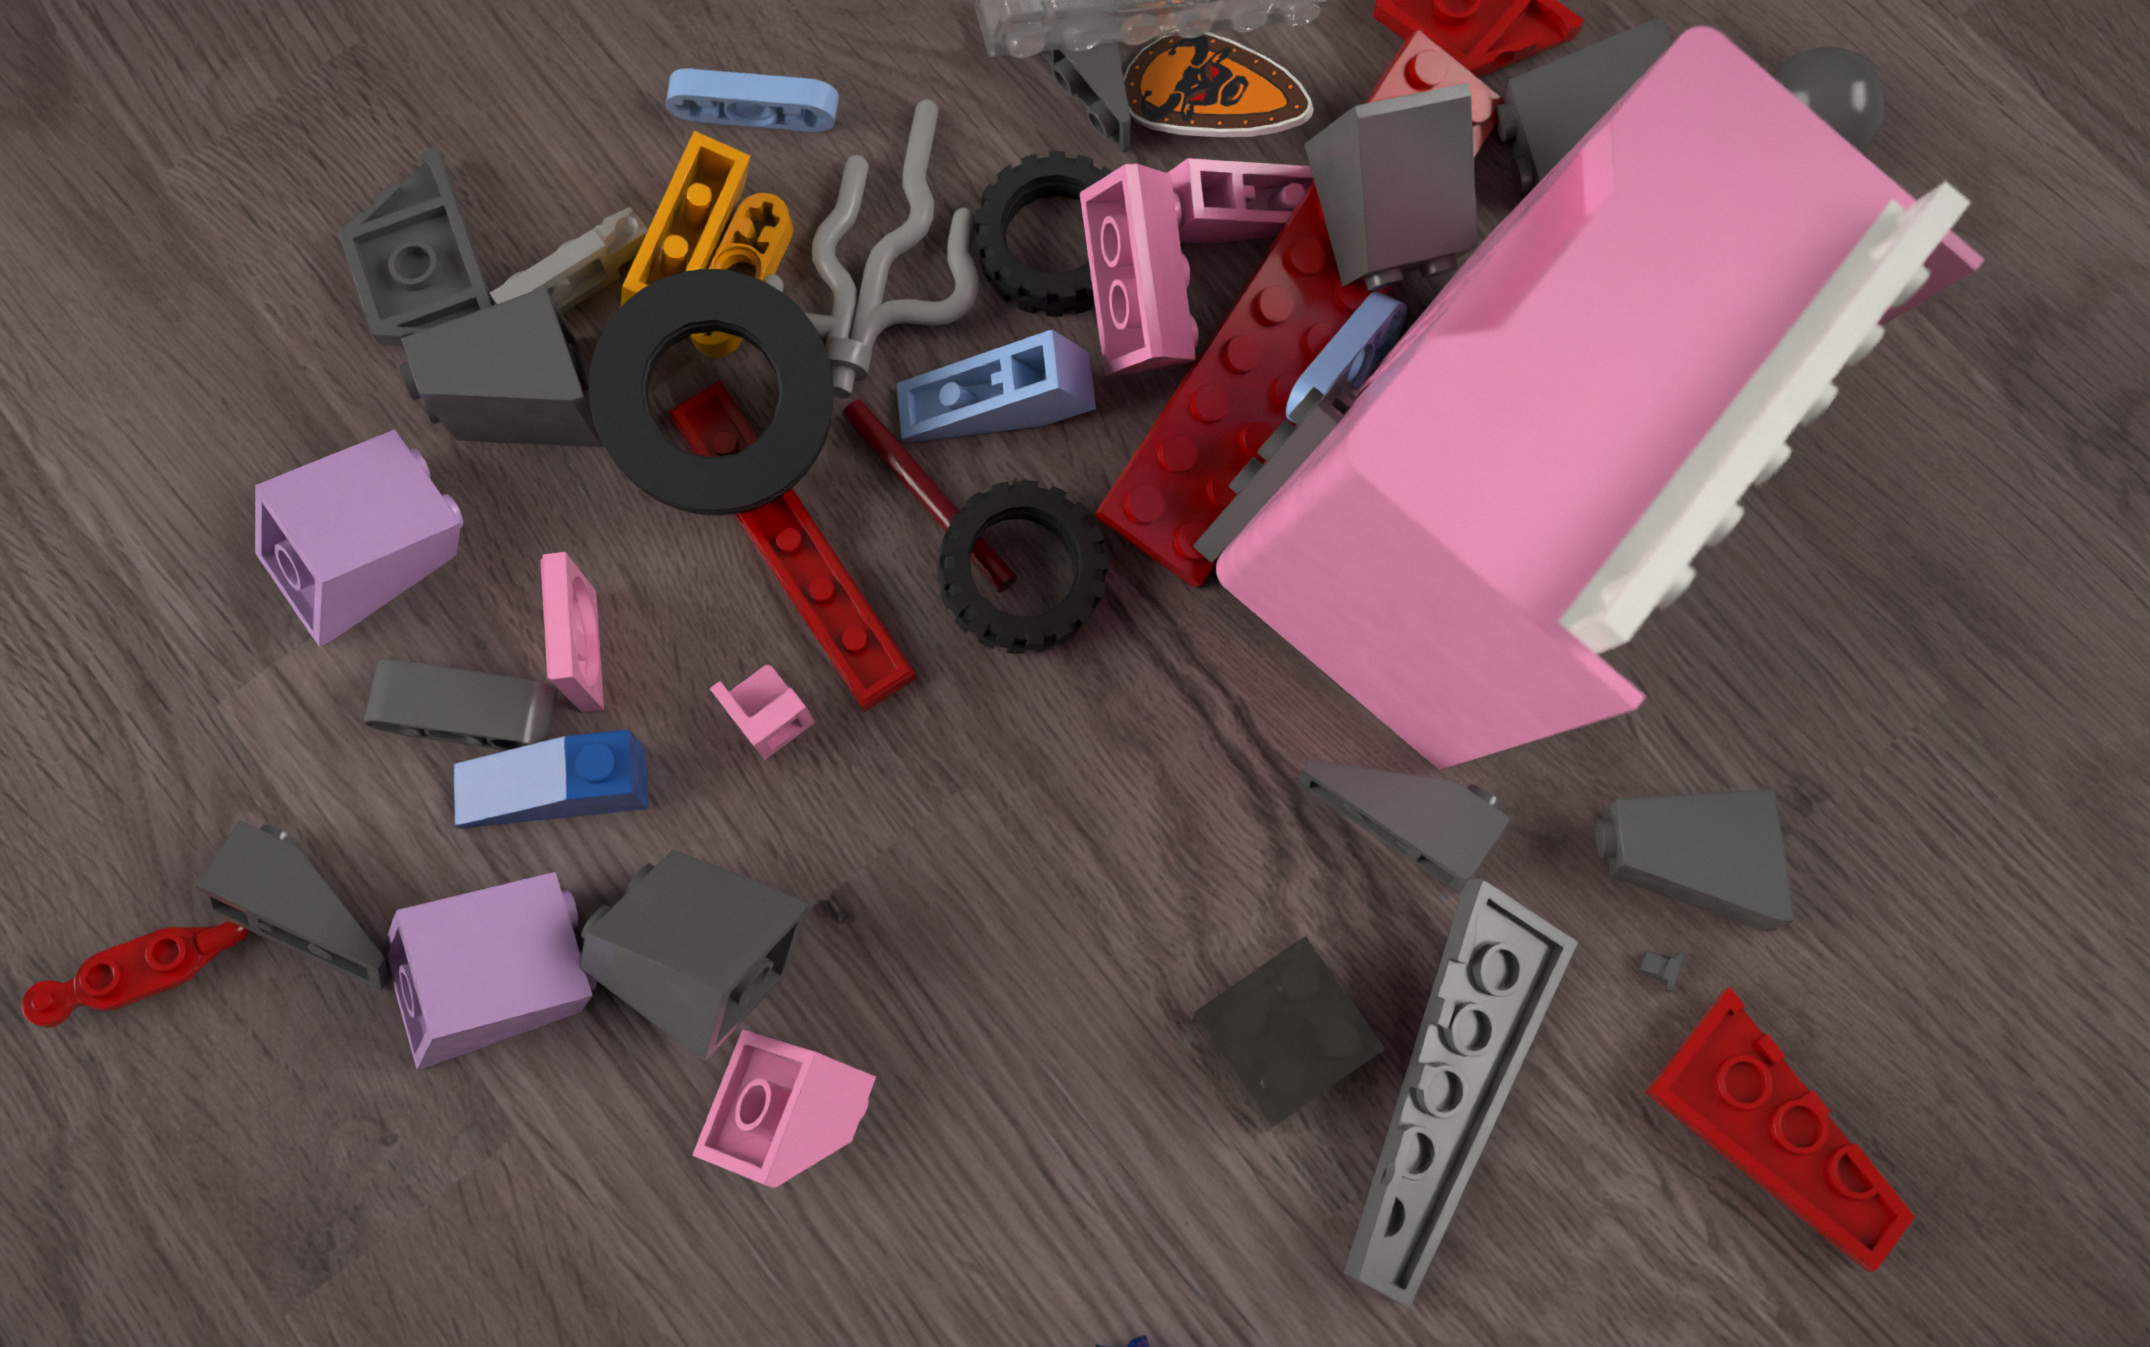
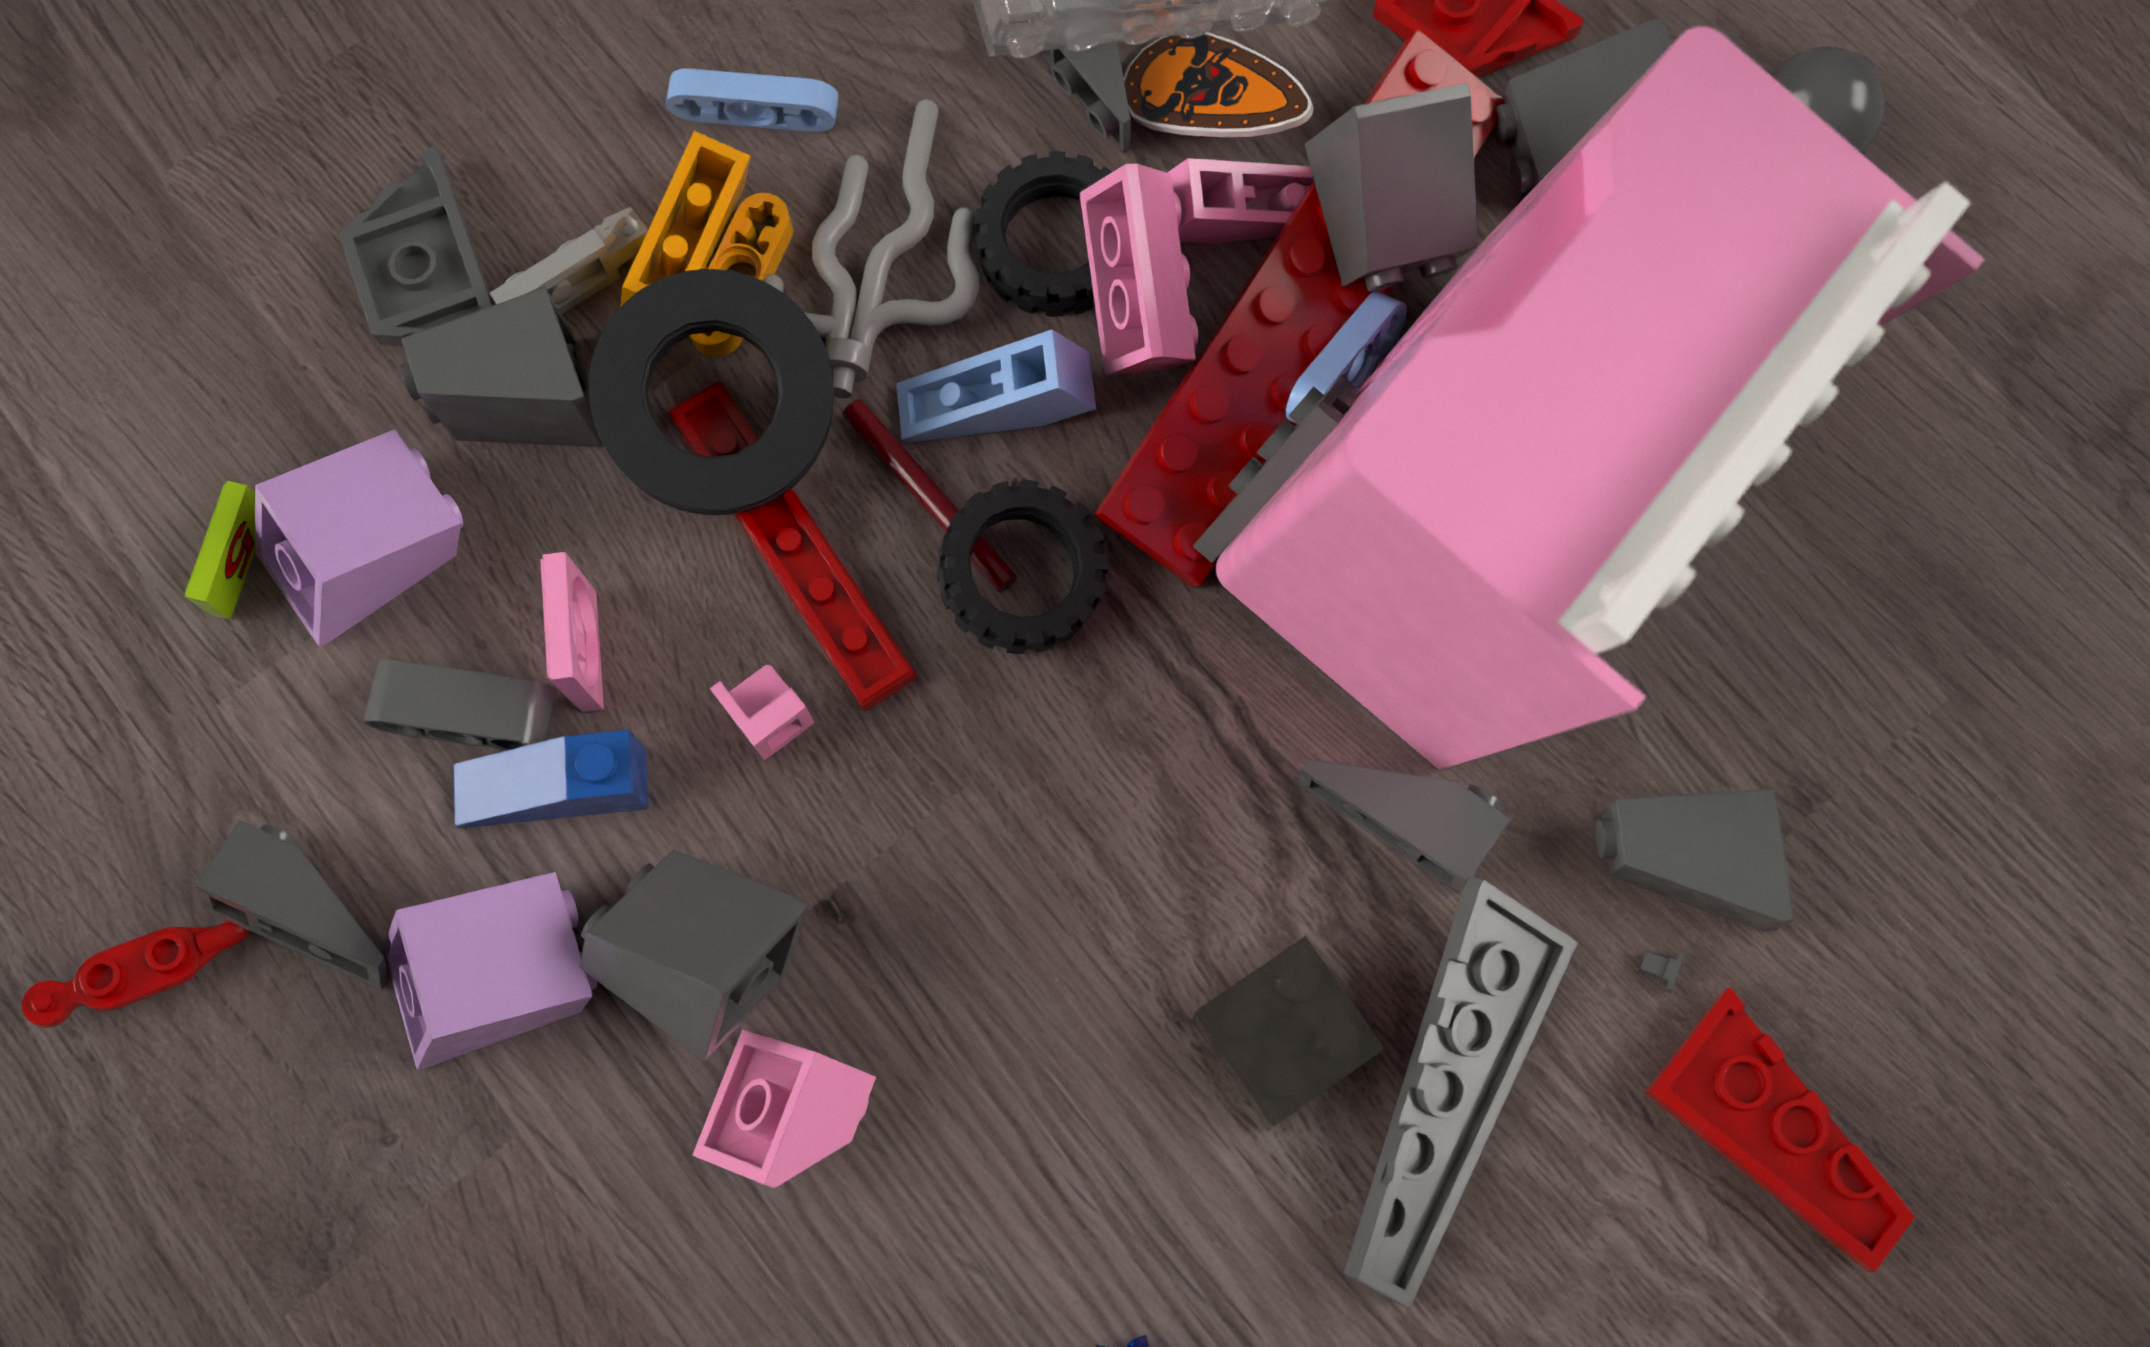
(225, 552): none -> lime tile

